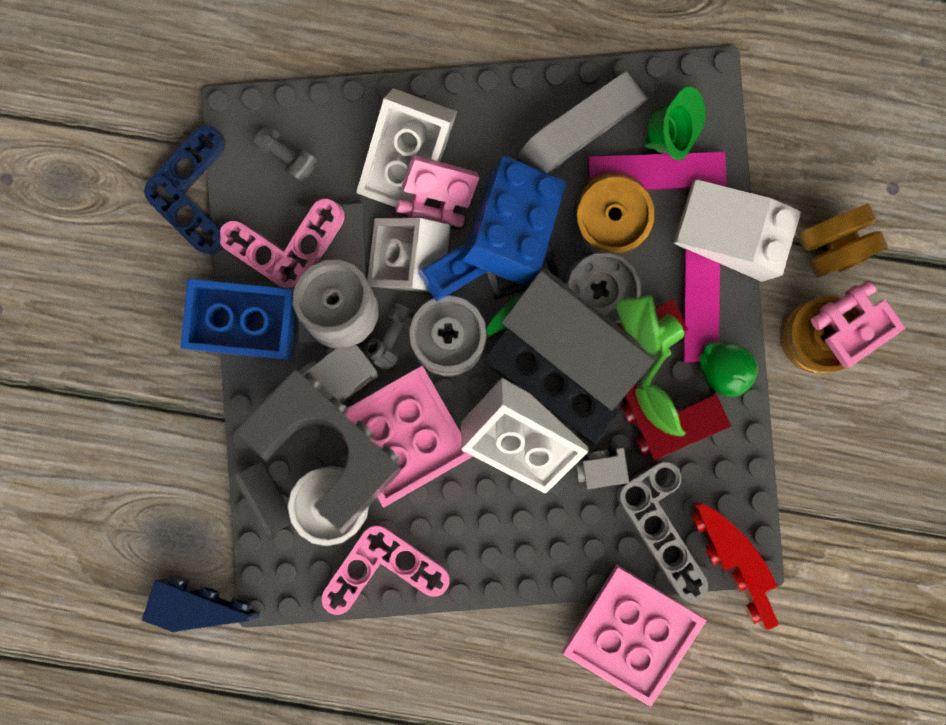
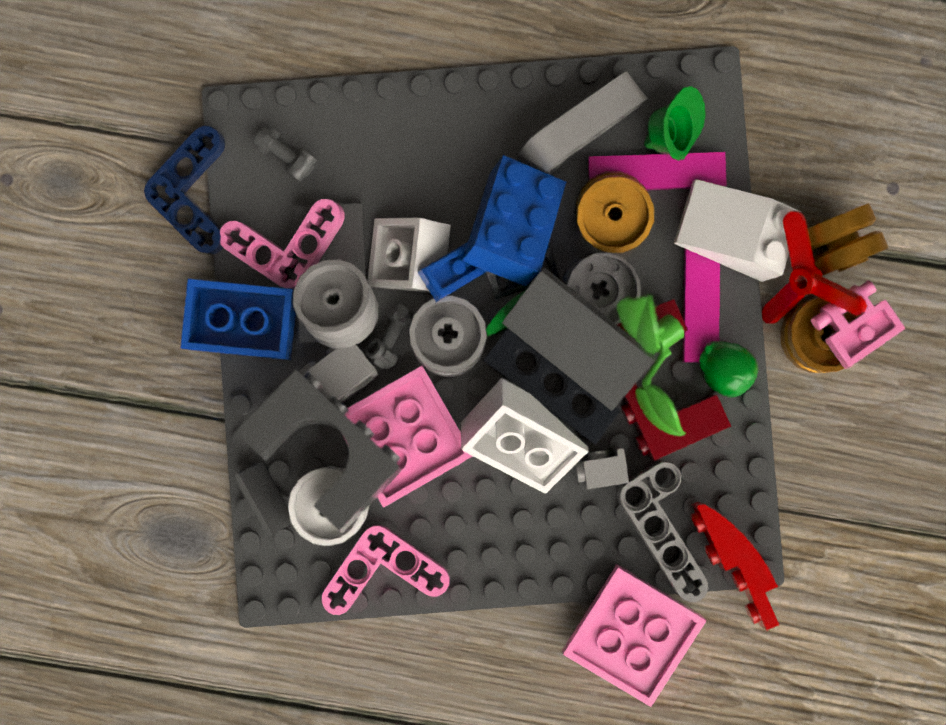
(182, 607): dark blue slope -> none
(403, 129): white slope -> none
(439, 182): bright pink plate -> none
(805, 269): none -> red piece

